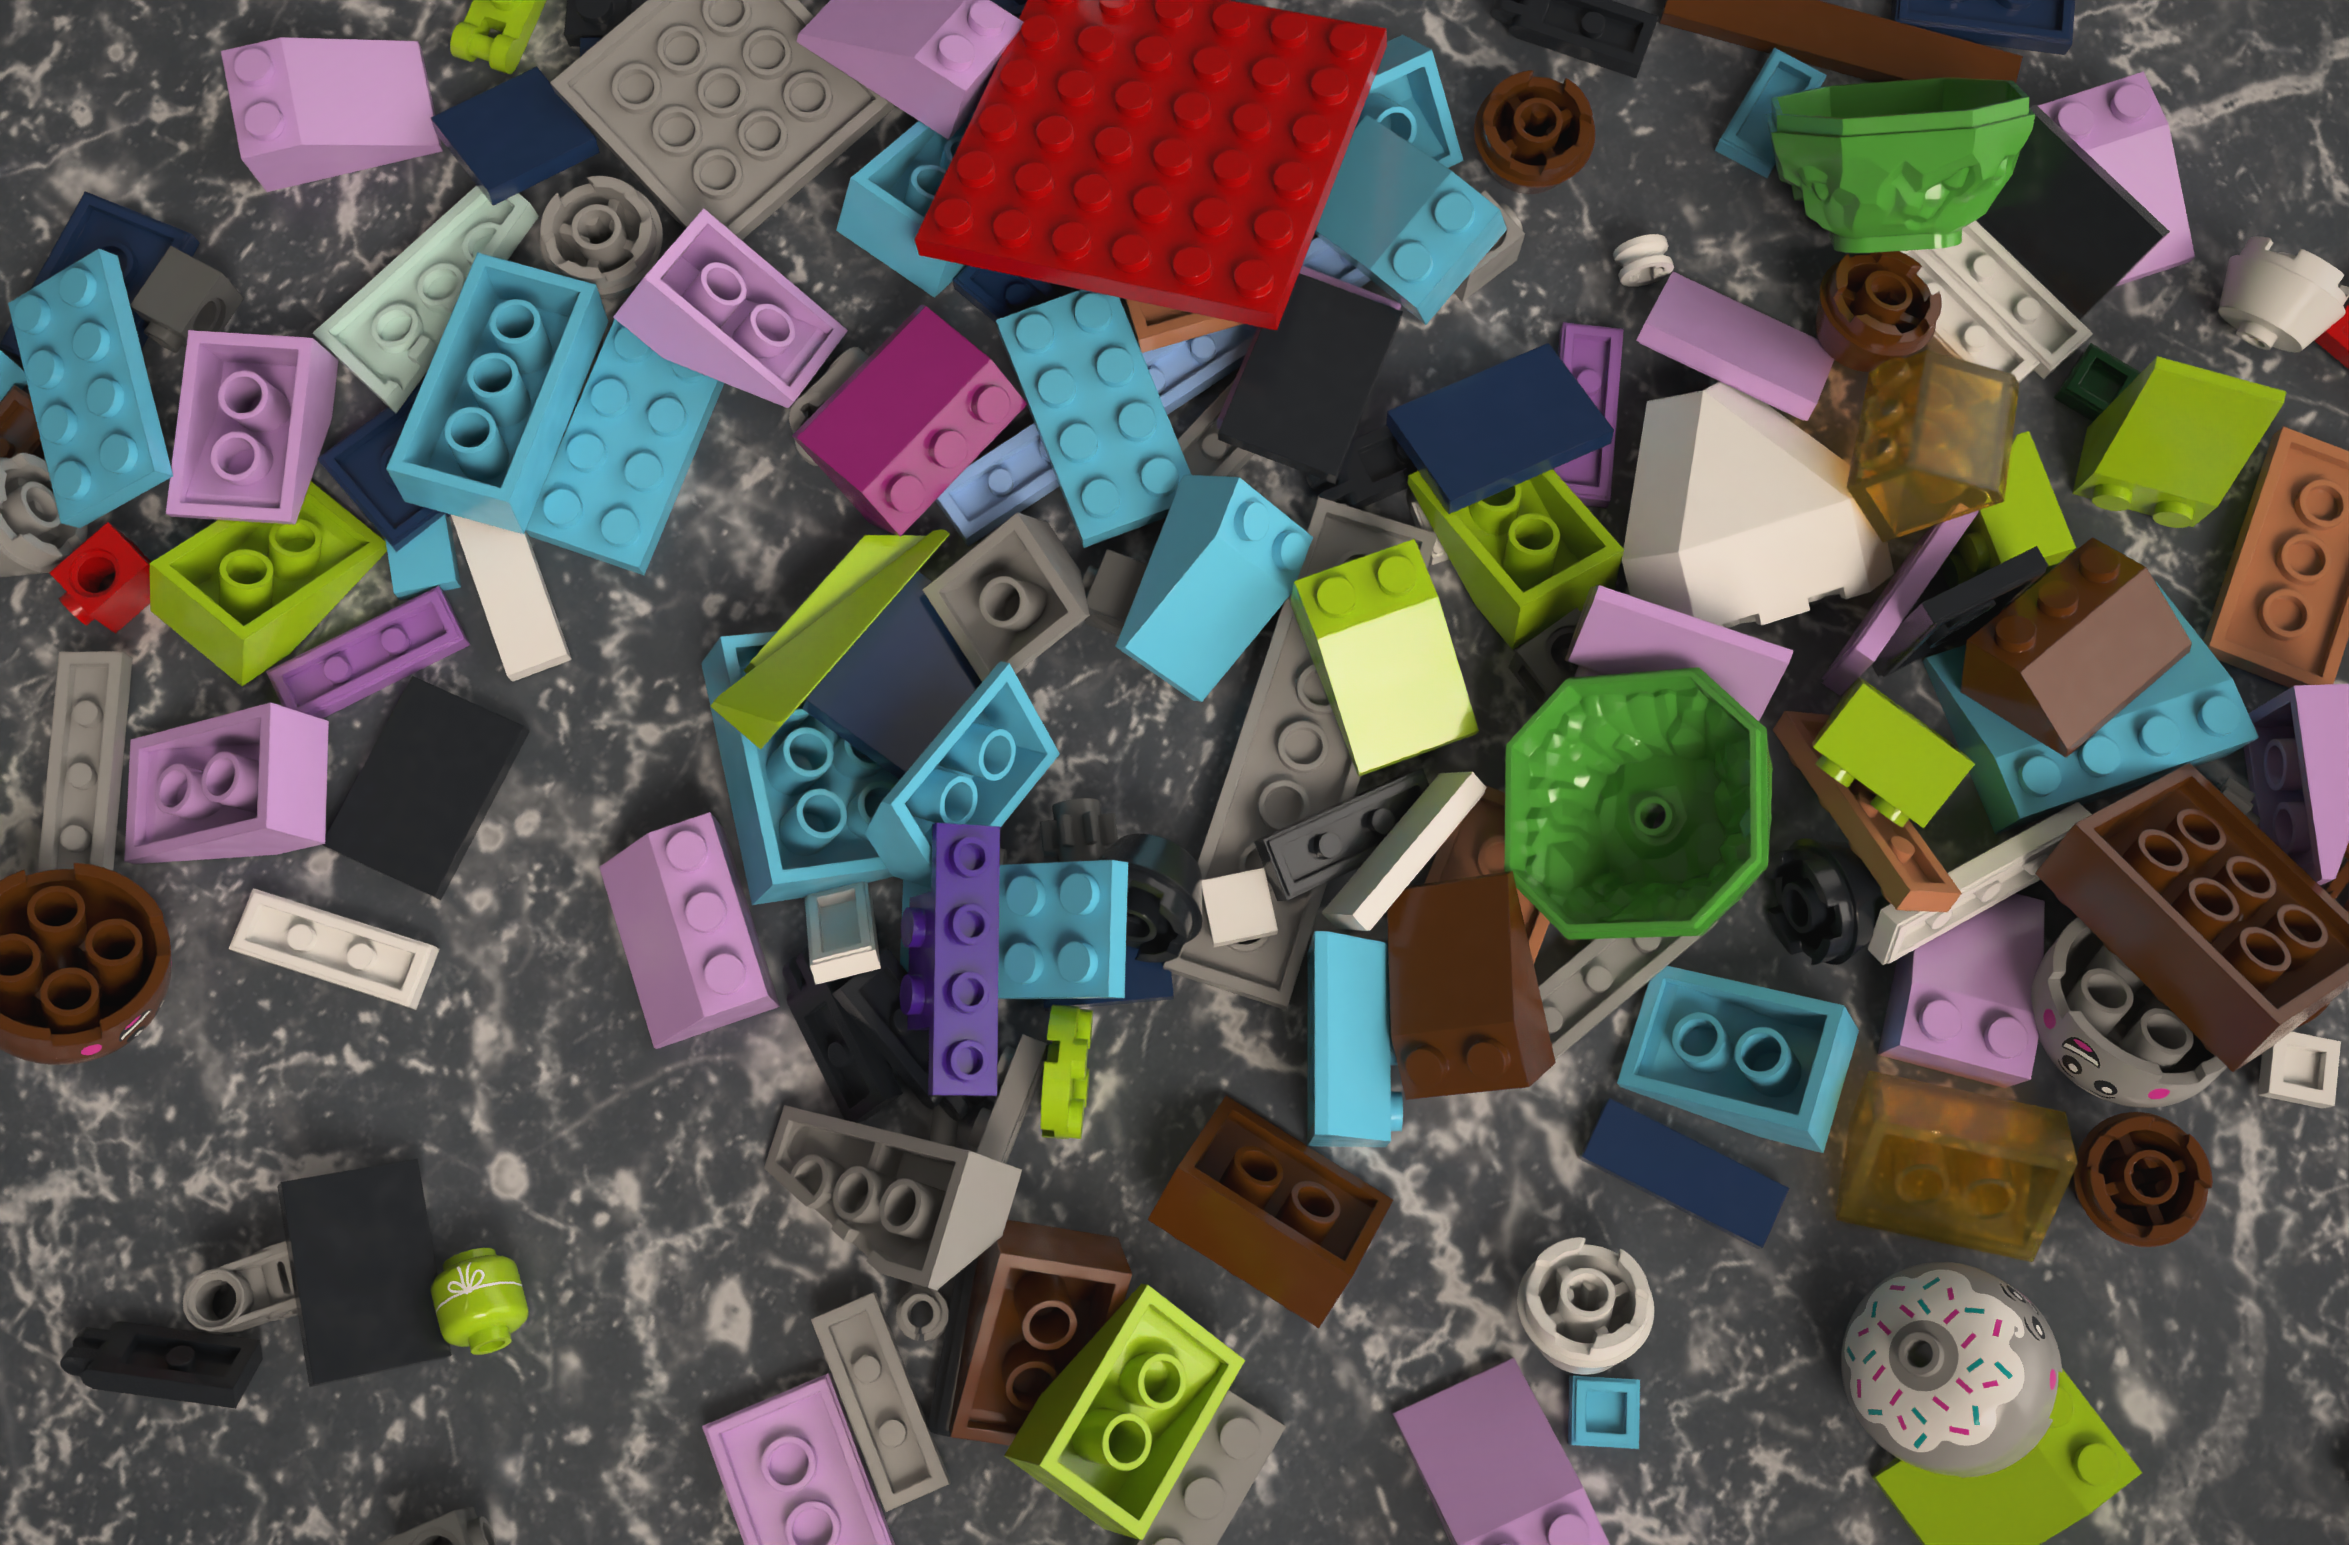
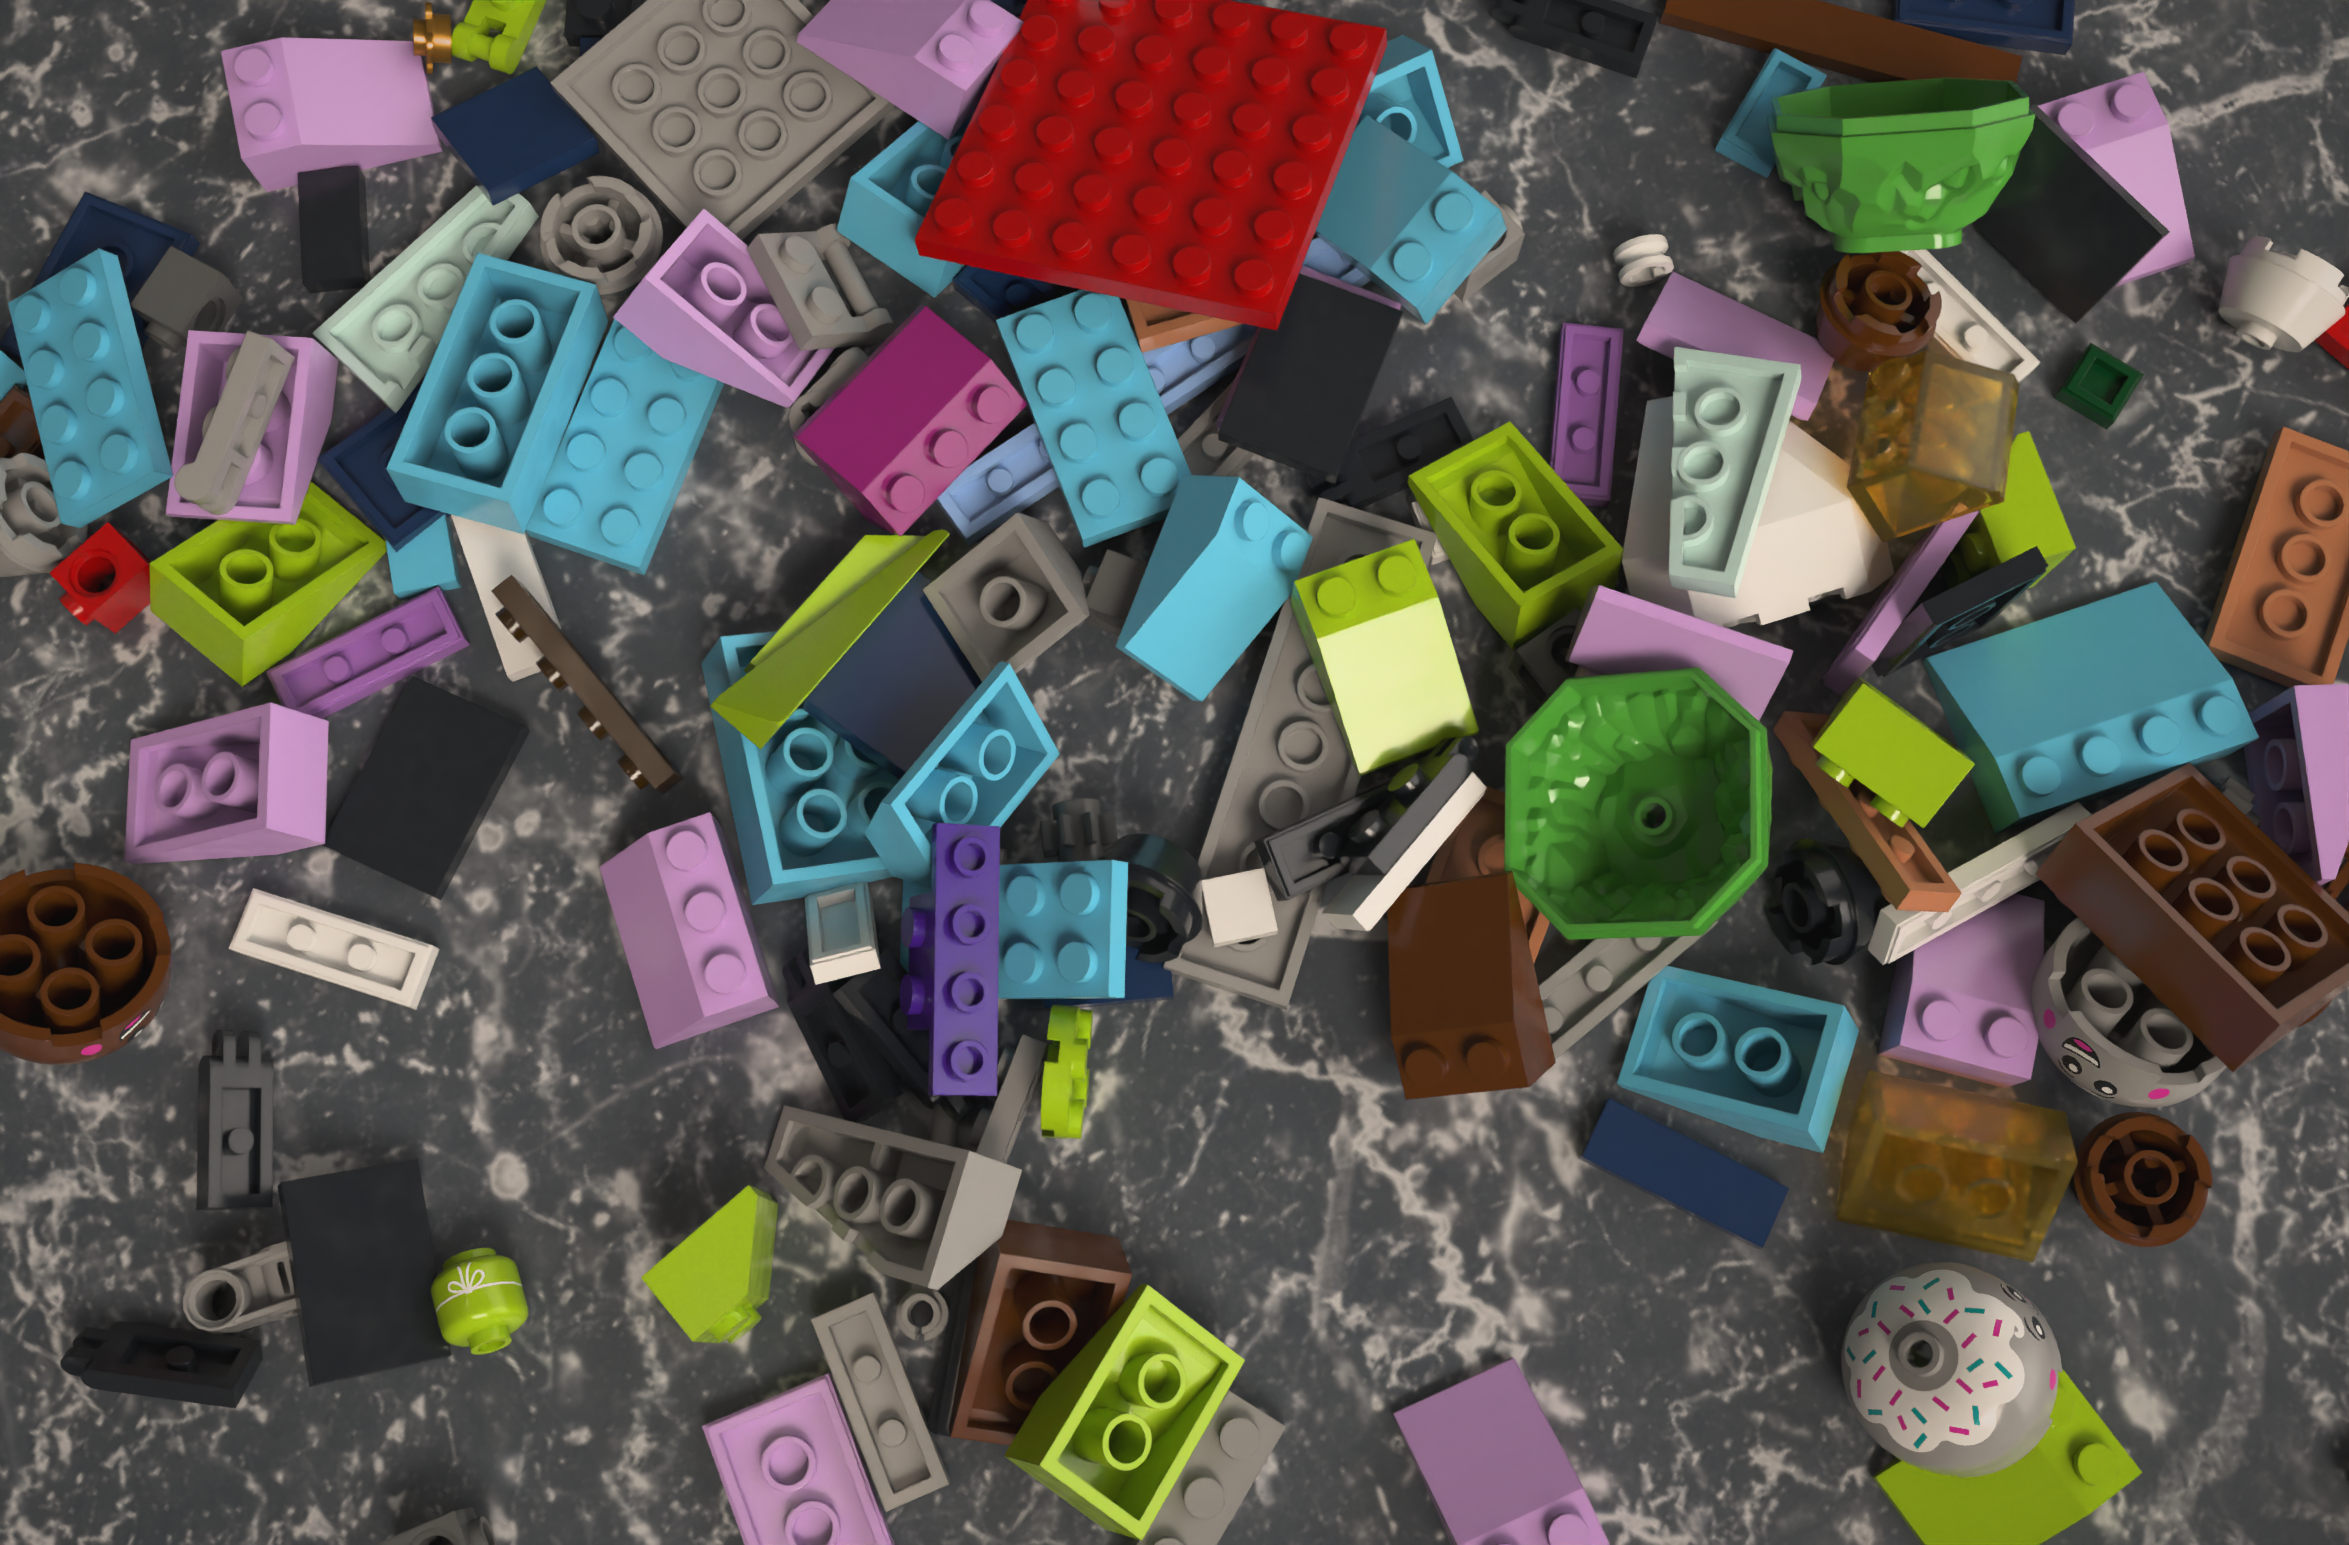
(85, 760): light grey plate -> none
(235, 425): none -> light grey plate
(235, 1125): none -> black hinge
(333, 229): none -> black tile
(432, 38): none -> pearl gold plate
(567, 667): none -> dark brown plate
(720, 1270): none -> lime slope
(807, 295): none -> light grey plate
(1271, 1211): reddish brown slope -> none
(1349, 1043): medium azure slope -> none
(1413, 801): none -> black hinge
(1499, 428): dark blue tile -> none
(1534, 132): reddish brown cone -> none
(1585, 1306): white cone -> none
(1604, 1412): medium azure tile -> none
(1724, 454): none -> light aqua wing
(2014, 297): white tile -> none
(2074, 648): reddish brown slope -> none
(2174, 442): lime slope -> none
(2301, 1070): white plate -> none

